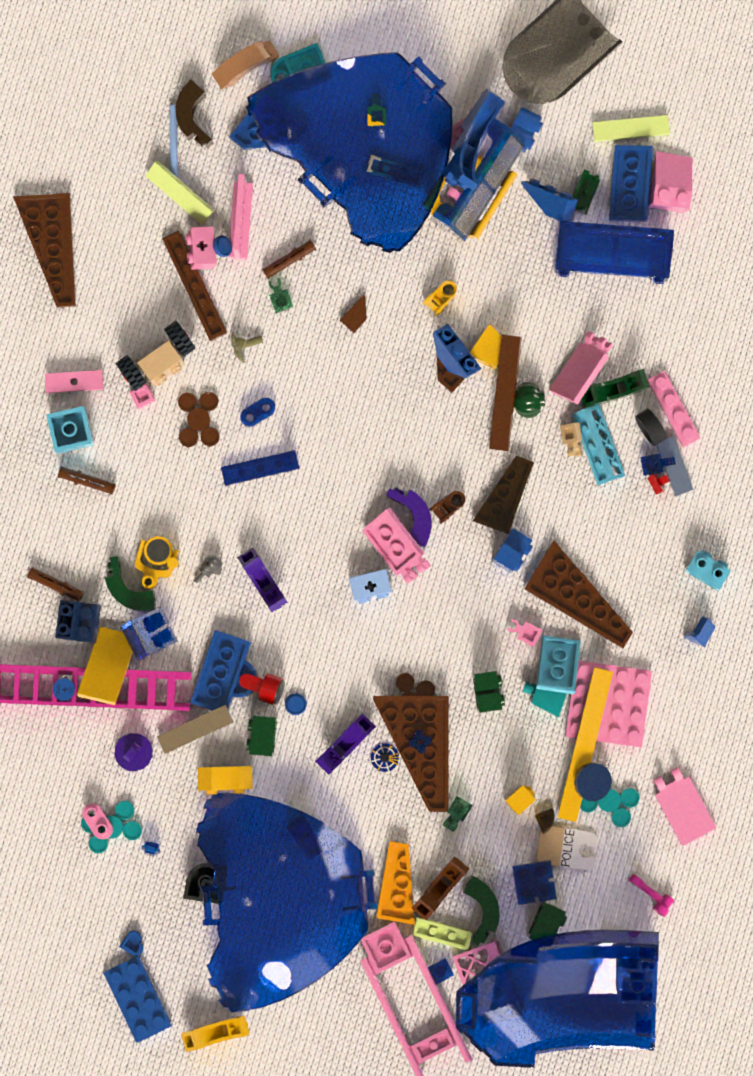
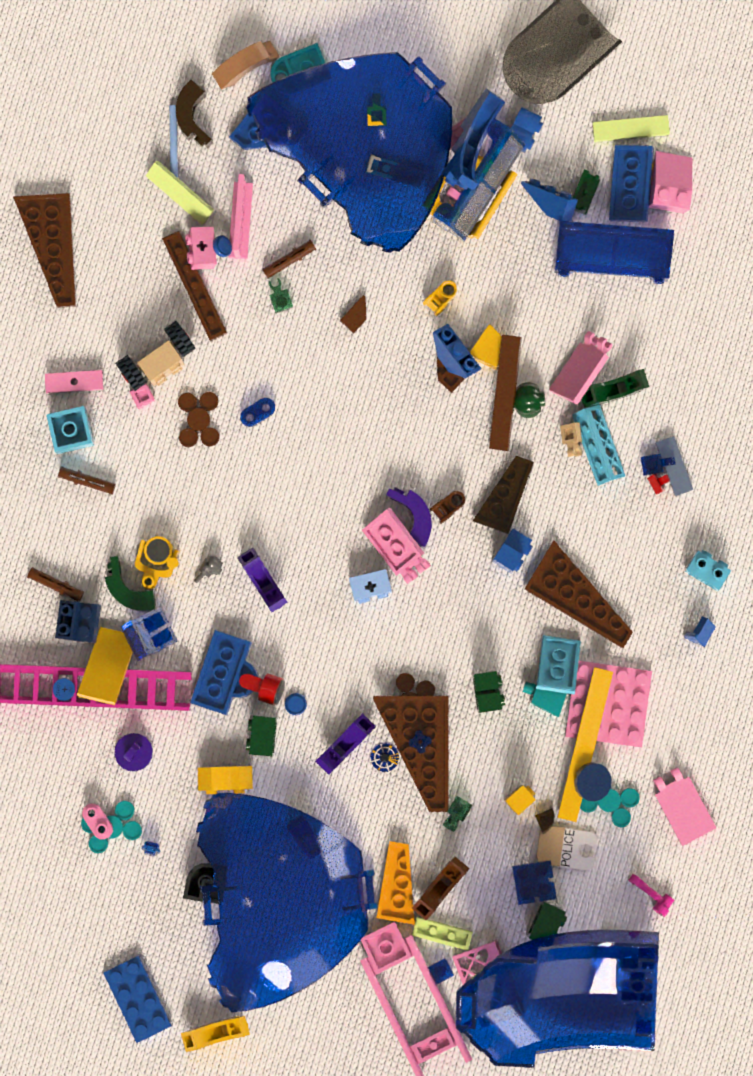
(132, 943): blue tile -> none
(195, 729): dark tan tile -> none
(240, 343): olive plant -> none
(260, 468): clear blue piece -> none
(484, 895): dark green arch -> none
(527, 633): bright pink plate -> none
(651, 427): black tyre -> none
(673, 409): bright pink plate -> none

